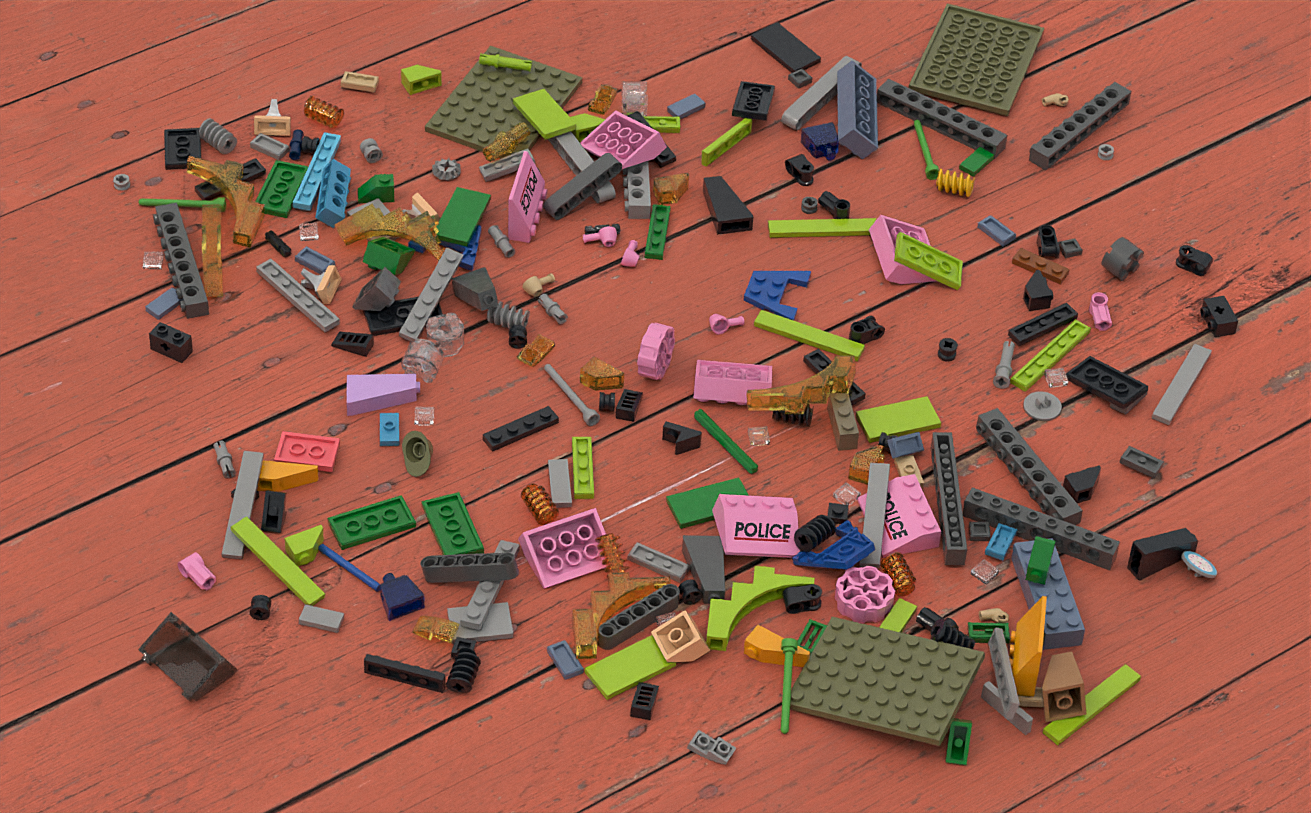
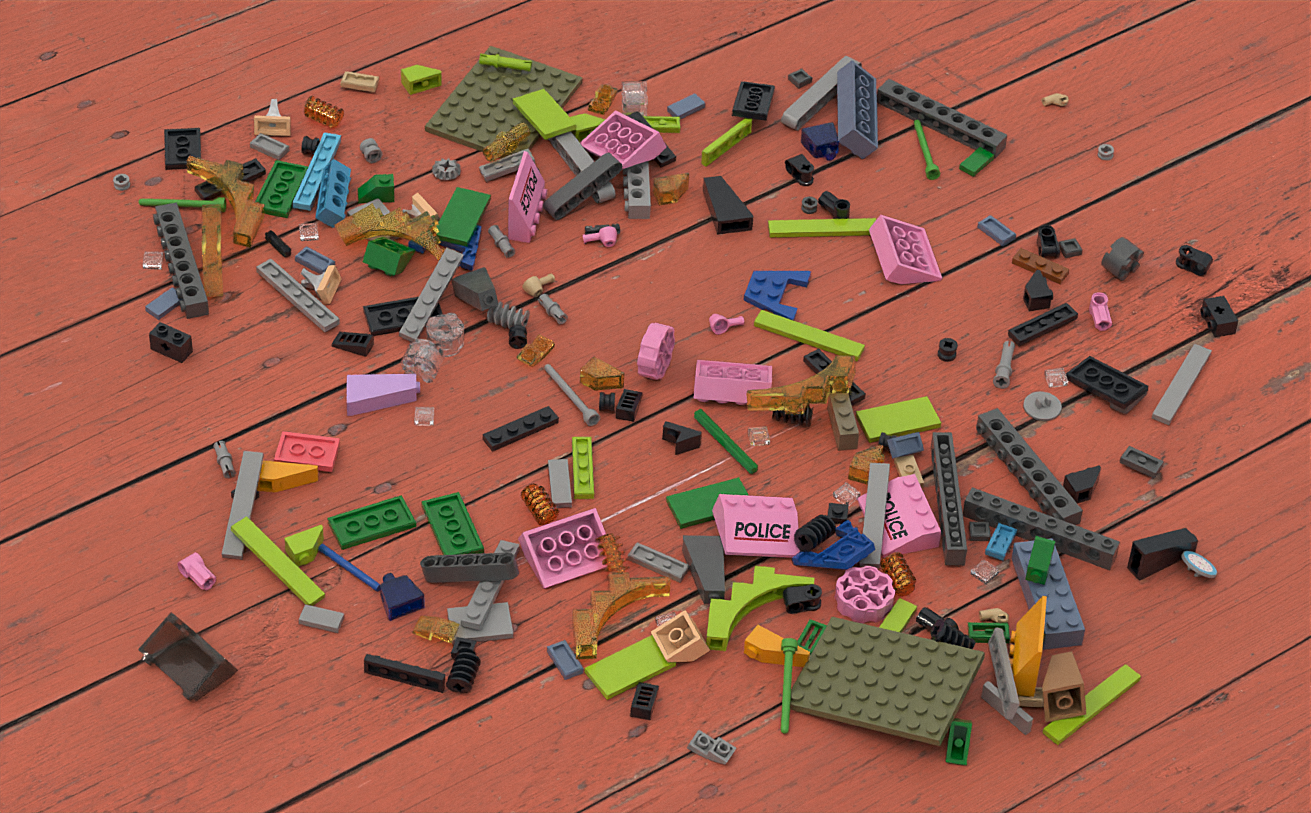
(217, 136): light grey piece -> none
(260, 607): black wheel -> none
(274, 511): black slope -> none
(296, 144): dark blue pin -> none
(378, 292): flat silver slope -> none
(389, 429): dark azure plate -> none
(417, 453): olive piece -> none
(630, 257): bright pink bar -> none
(638, 616): dark grey beam -> none
(657, 232): green tile -> none
(690, 592): black wheel -> none
(785, 48): black tile -> none
(866, 330): black piece -> none
(928, 260): lime tile -> none
(955, 183): yellow piece -> none
(976, 59): olive plate -> none
(1050, 355): lime tile -> none
(1079, 125): dark grey brick -> none

